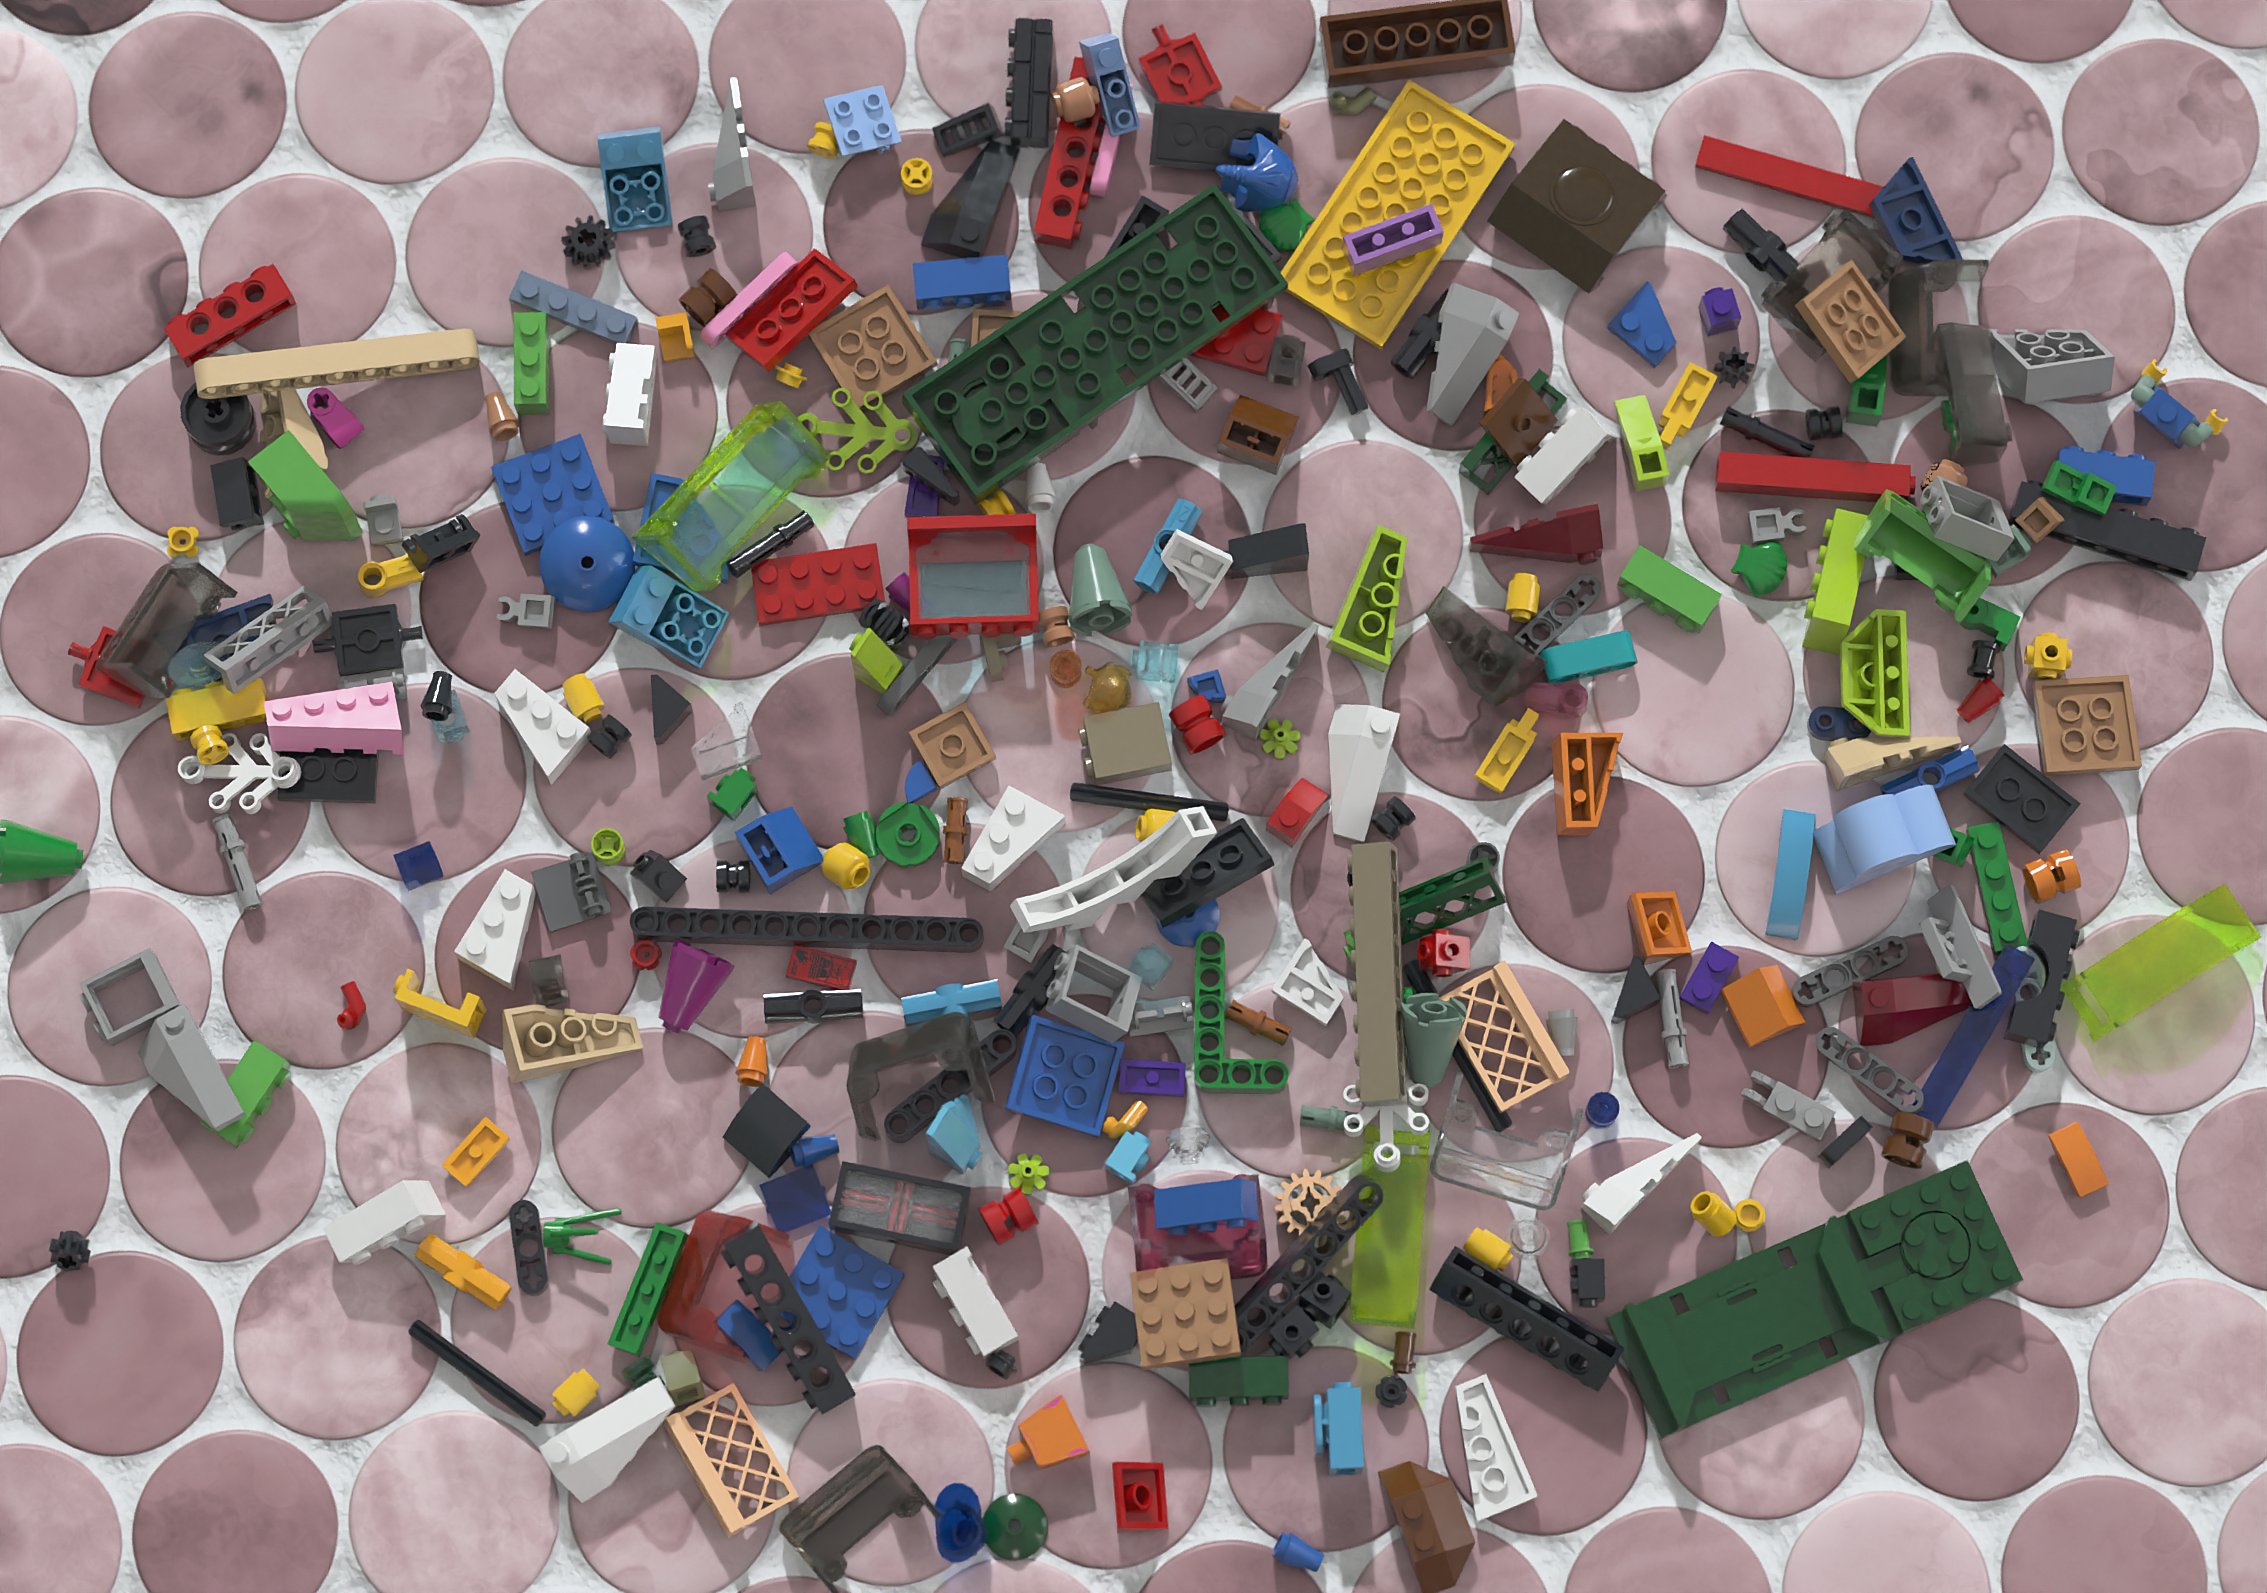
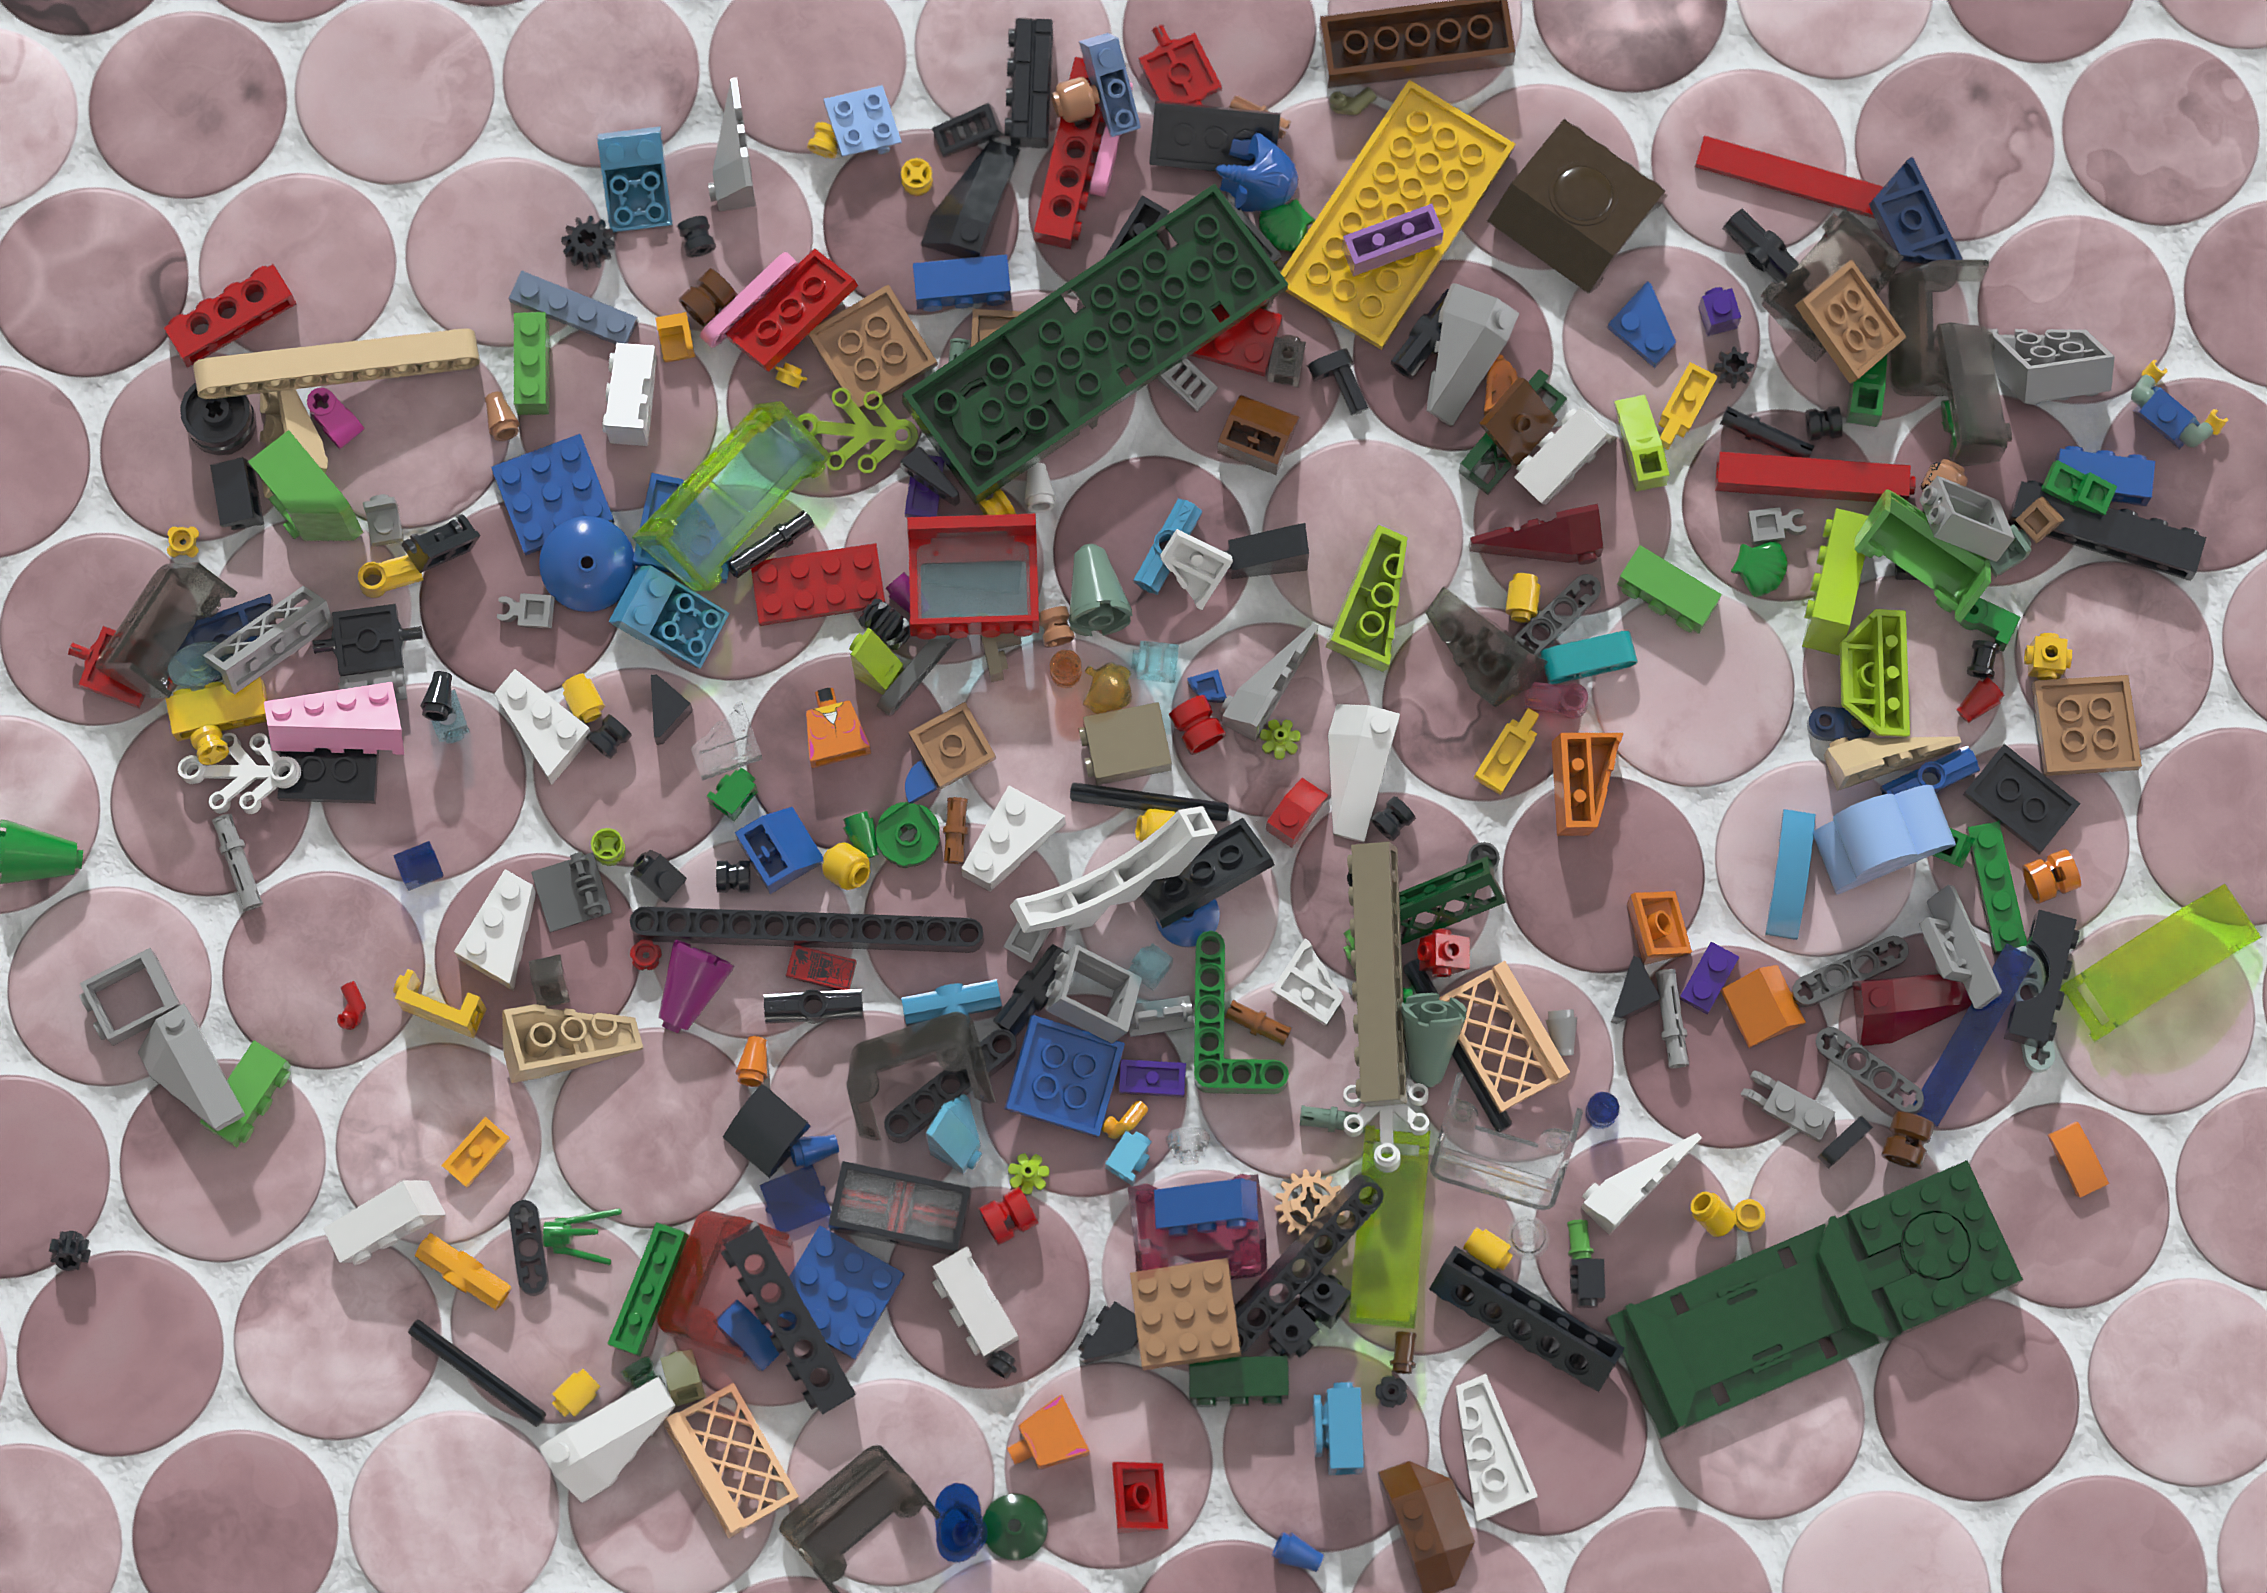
(834, 731): none -> orange torso

